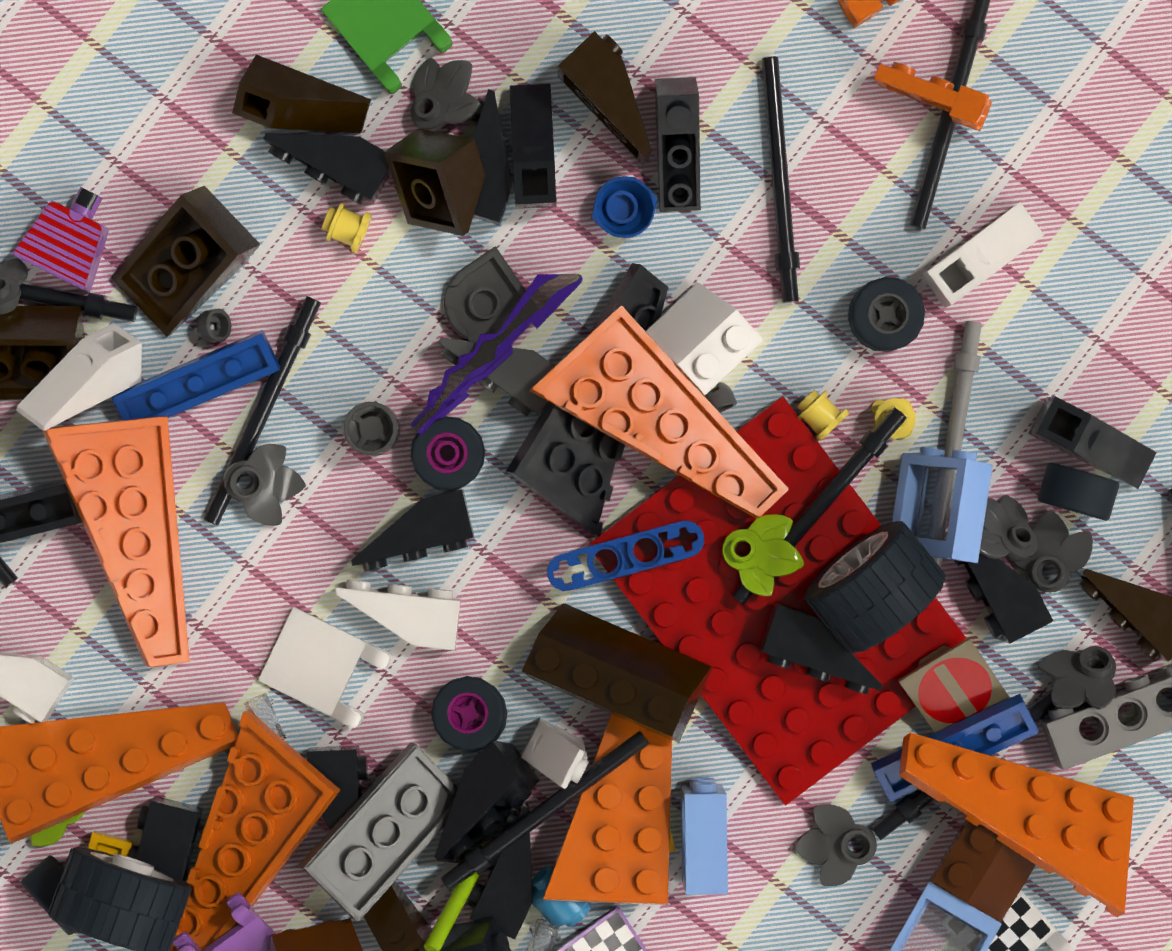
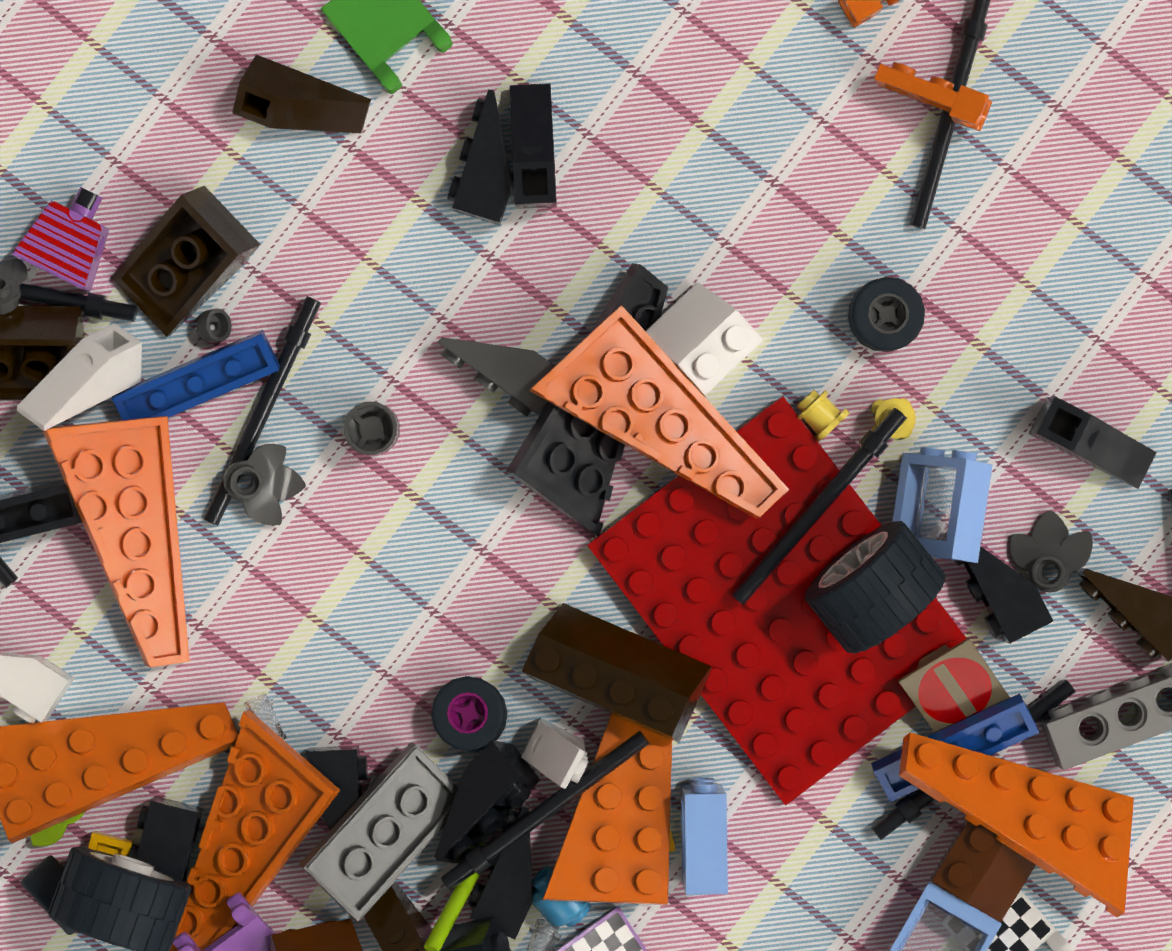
(316, 663): white flag -> none
(343, 159): black slope -> none
(346, 226): light yellow brick -> none
(416, 618): white slope -> none
(427, 524): black slope -> none
(437, 179): dark brown slope -> none
(445, 90): dark grey plate -> none
(448, 453): black wheel -> none
(482, 296): dark grey tile -> none
(491, 350): dark purple sword -> none
(602, 84): dark brown slope -> none
(624, 207): blue hat -> none
(626, 560): blue beam -> none
(678, 143): black slope -> none
(722, 398): dark grey hinge -> none
(768, 556): lime plate -> none
(786, 259): black bar -> none
(808, 642): black slope -> none
(830, 841): dark grey plate -> none
(967, 363): light grey bar -> none
(982, 255): white slope -> none
(1007, 531): dark grey plate -> none
(1078, 491): black wheel -> none
(1078, 680): dark grey plate -> none

